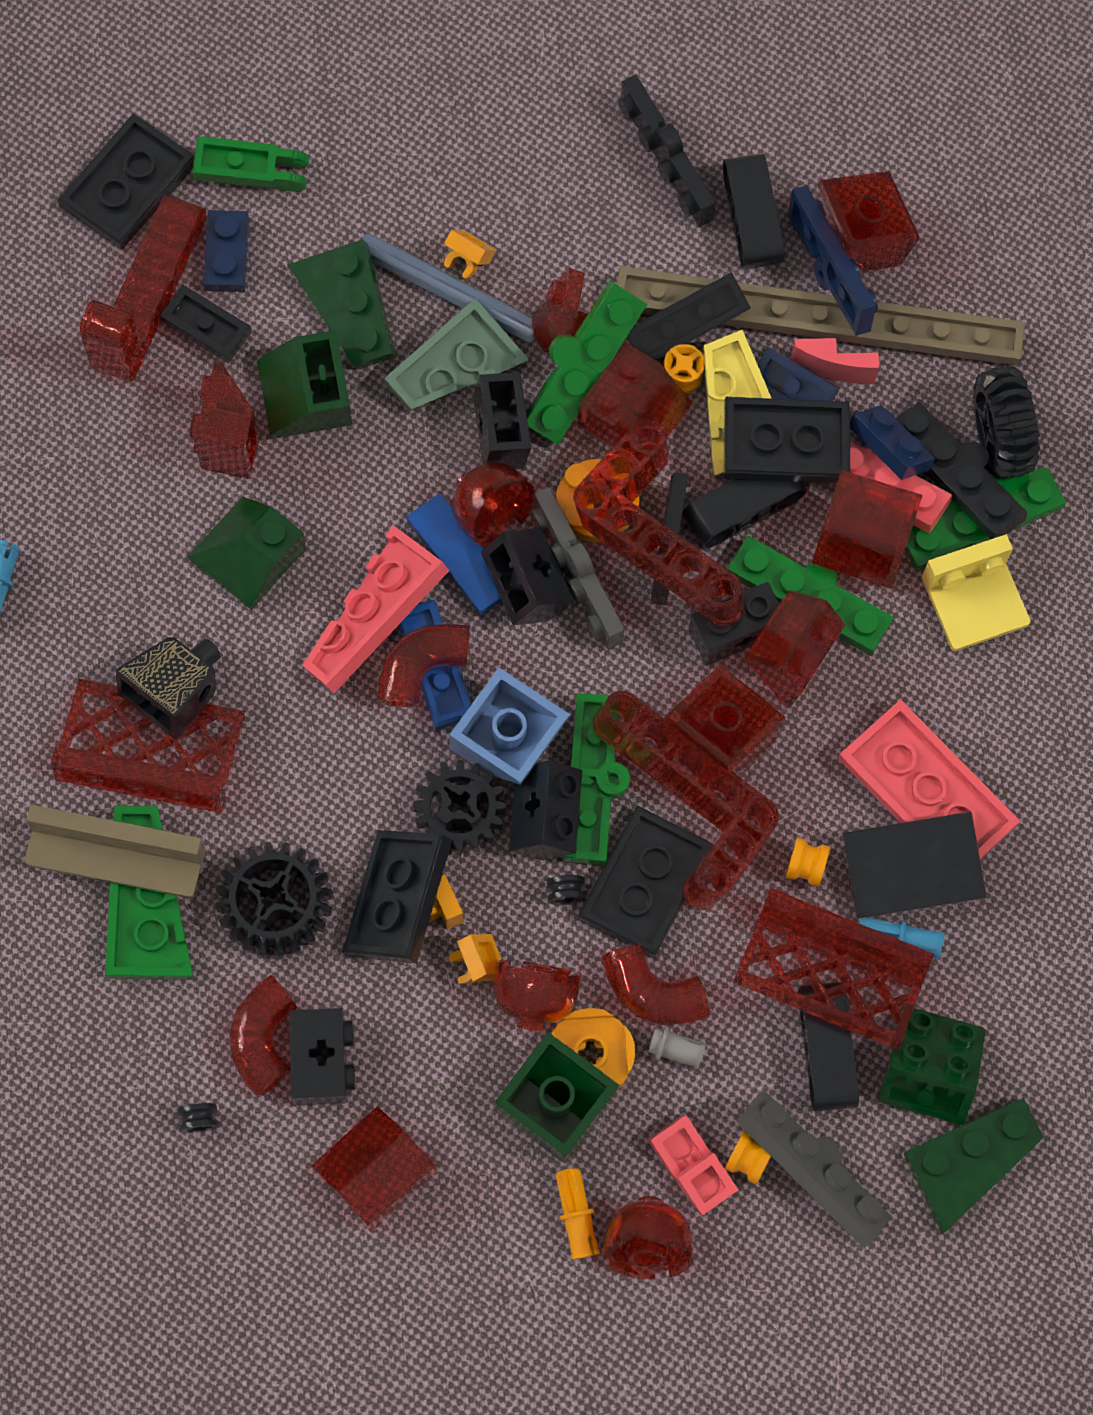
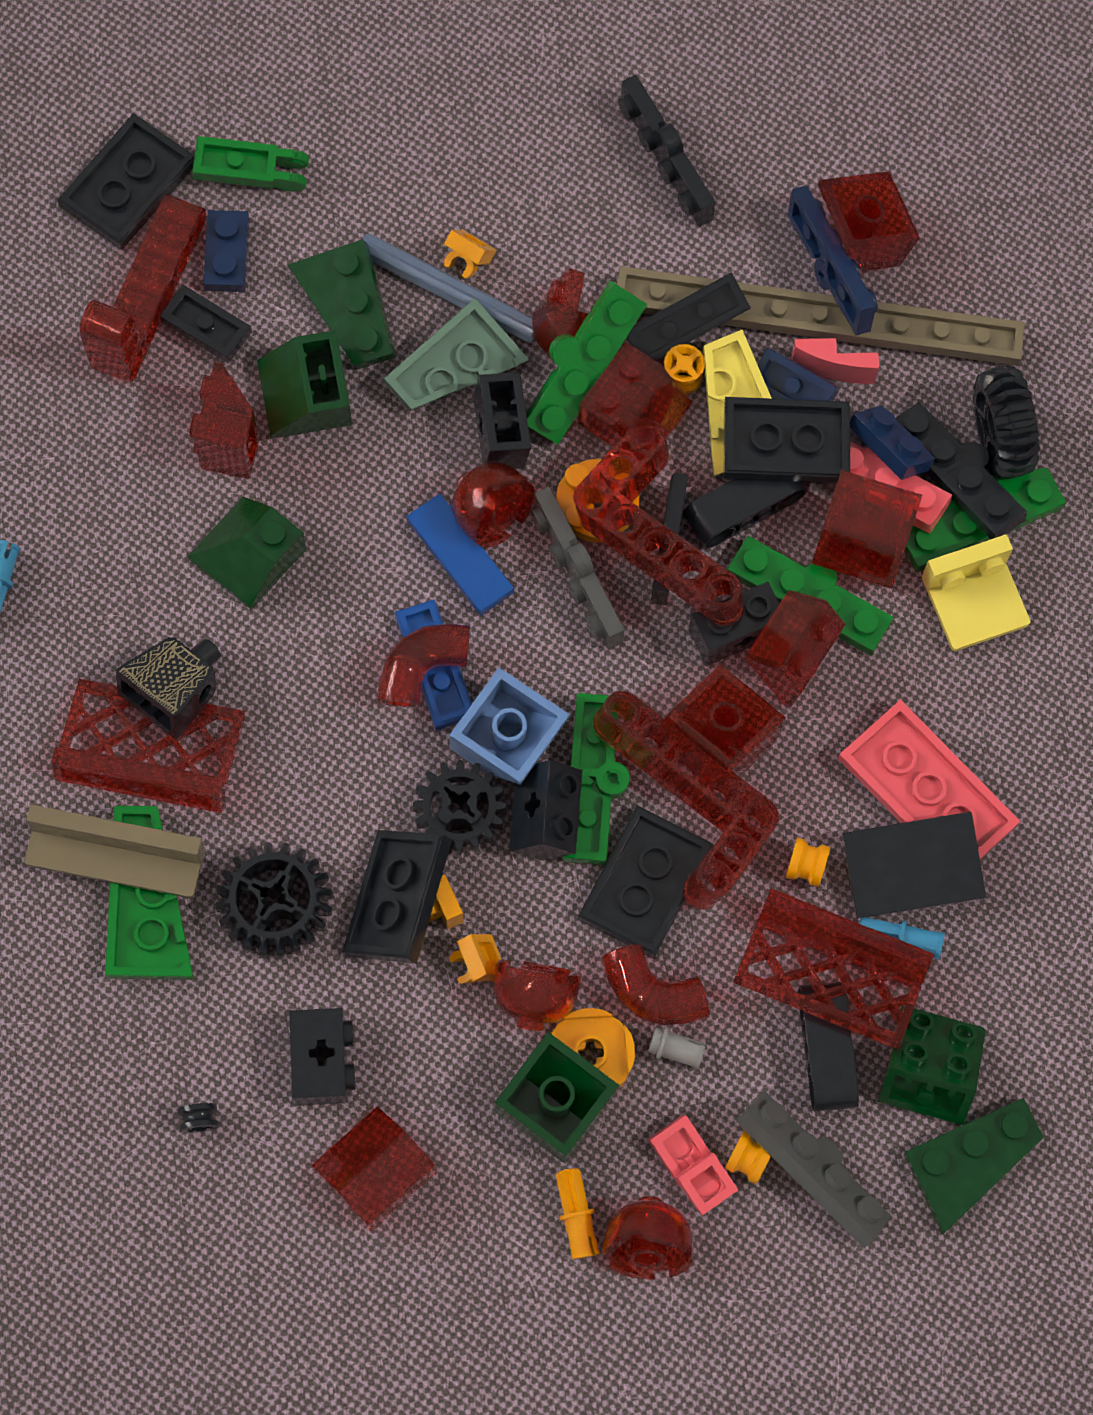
(253, 1036): clear red cylinder -> none
(388, 593): coral wing -> none
(527, 576): black brick -> none
(566, 890): black bush -> none
(753, 210): black beam -> none

